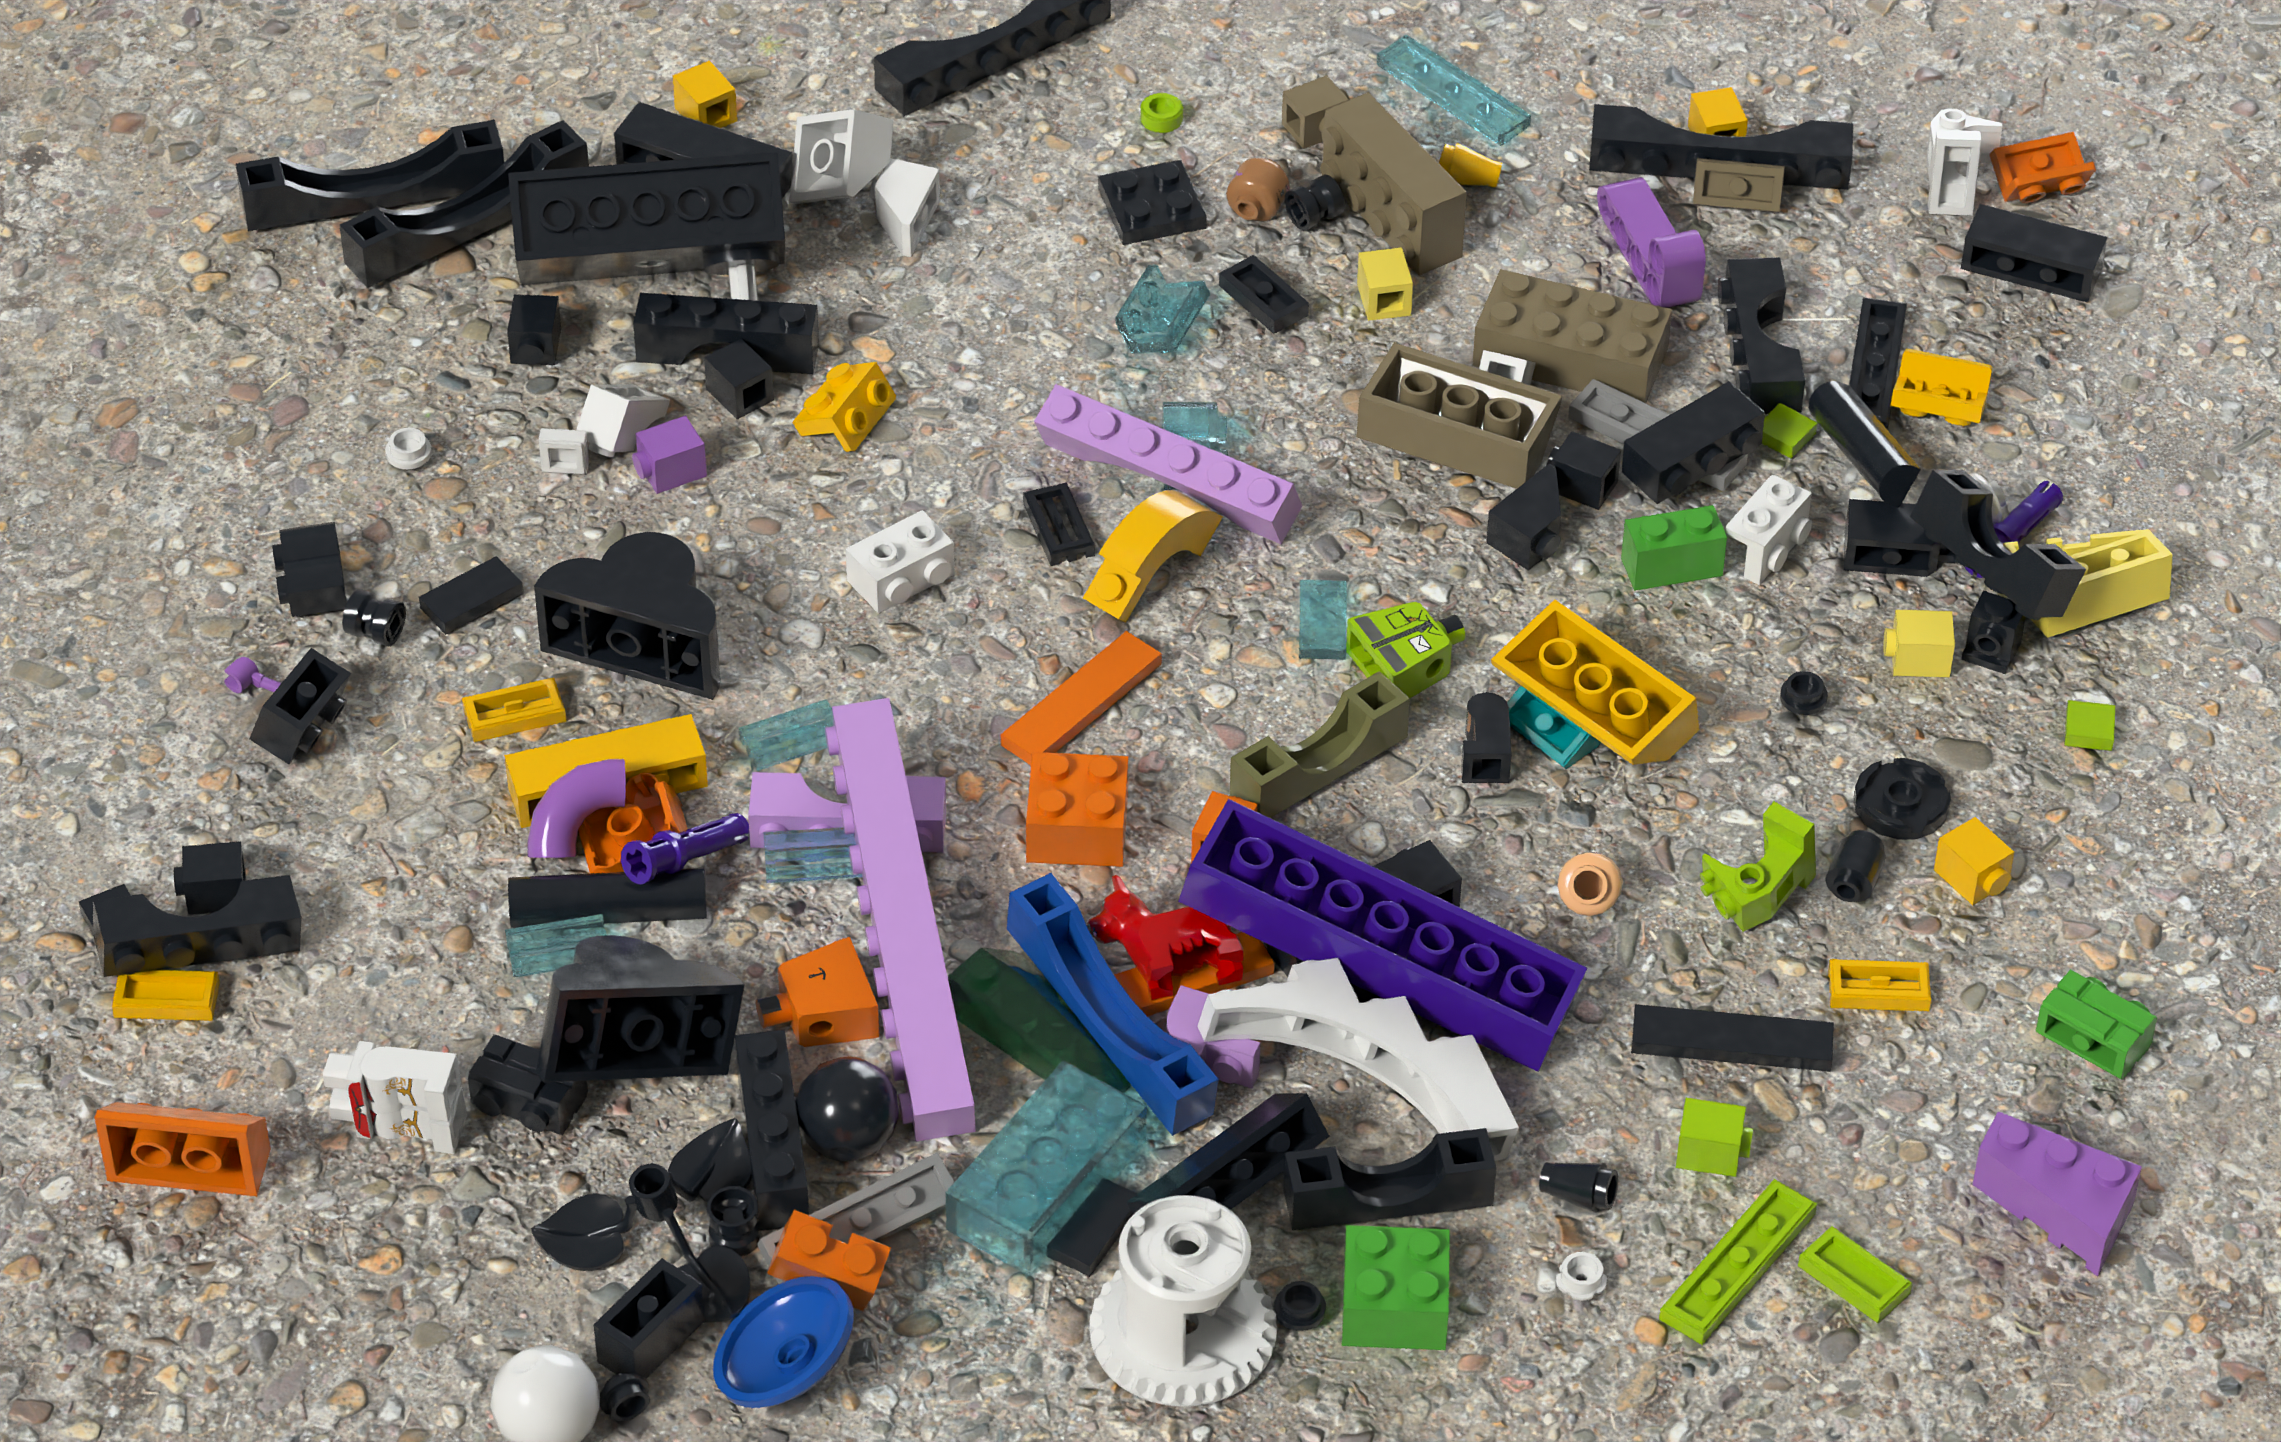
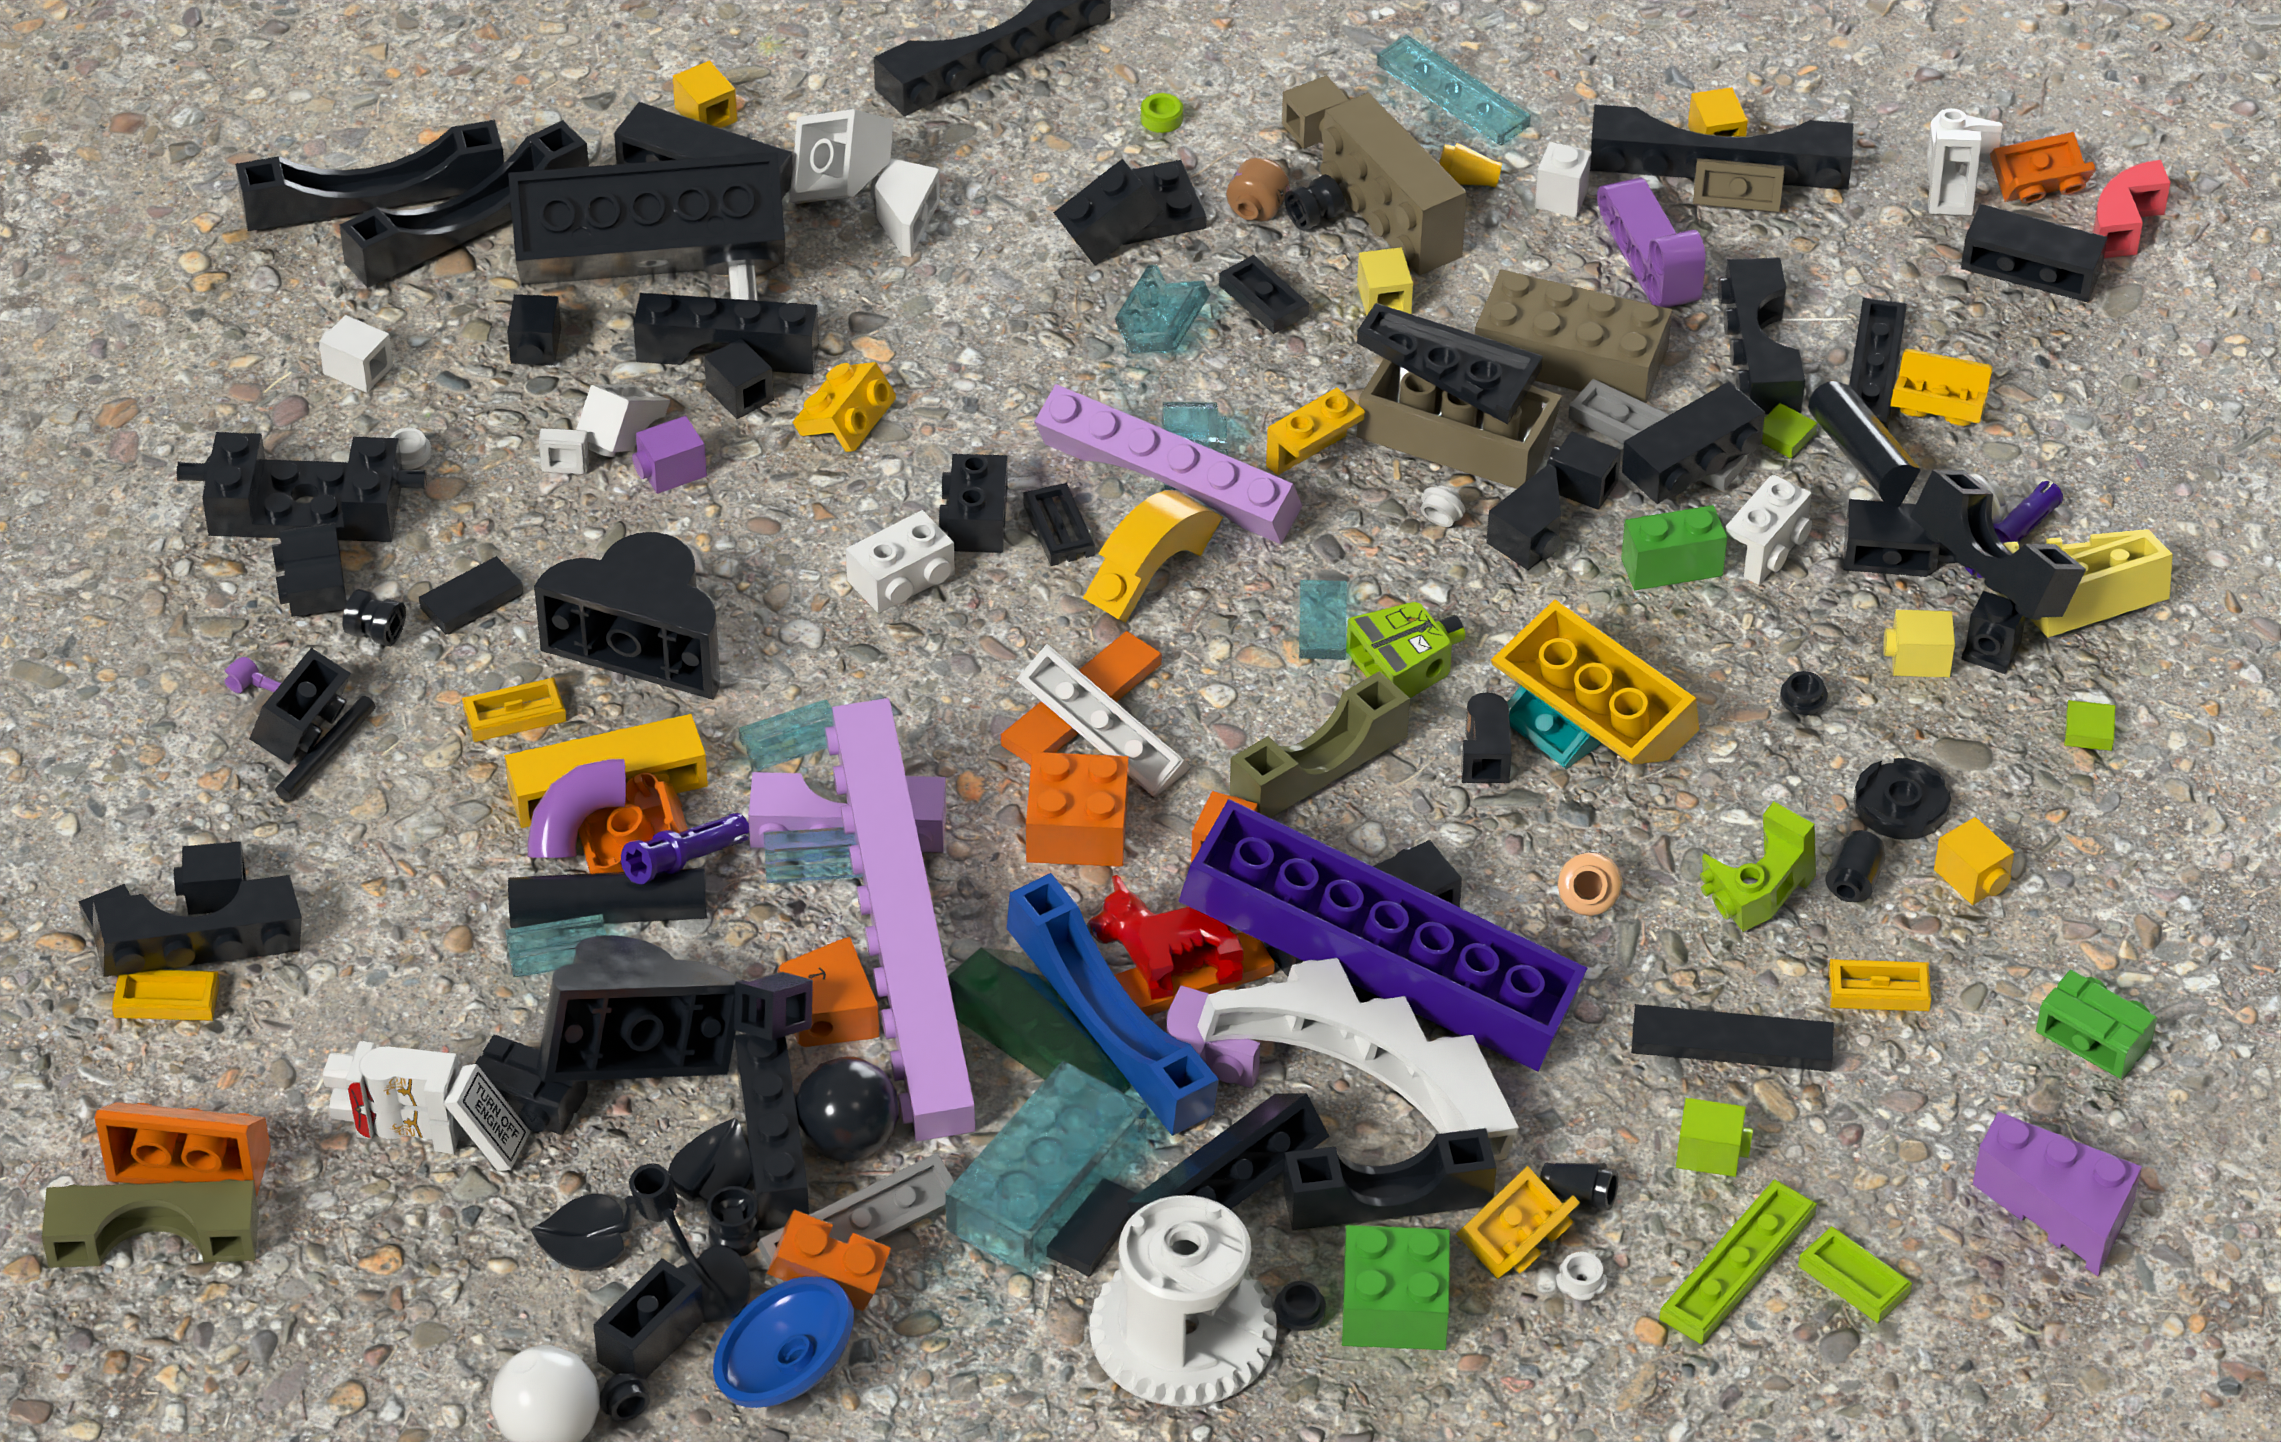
(89, 1221): none -> olive arch
(259, 495): none -> black brick
(325, 748): none -> black bar
(356, 353): none -> white brick
(486, 1117): none -> white tile
(773, 1006): none -> black brick
(976, 502): none -> black brick
(1102, 721): none -> white slope
(1108, 212): none -> black brick
(1310, 430): none -> yellow bracket
(1442, 505): none -> white plate
(1459, 362): none -> black wing
(1515, 1222): none -> yellow bracket
(1562, 179): none -> white brick
(2127, 198): none -> coral brick

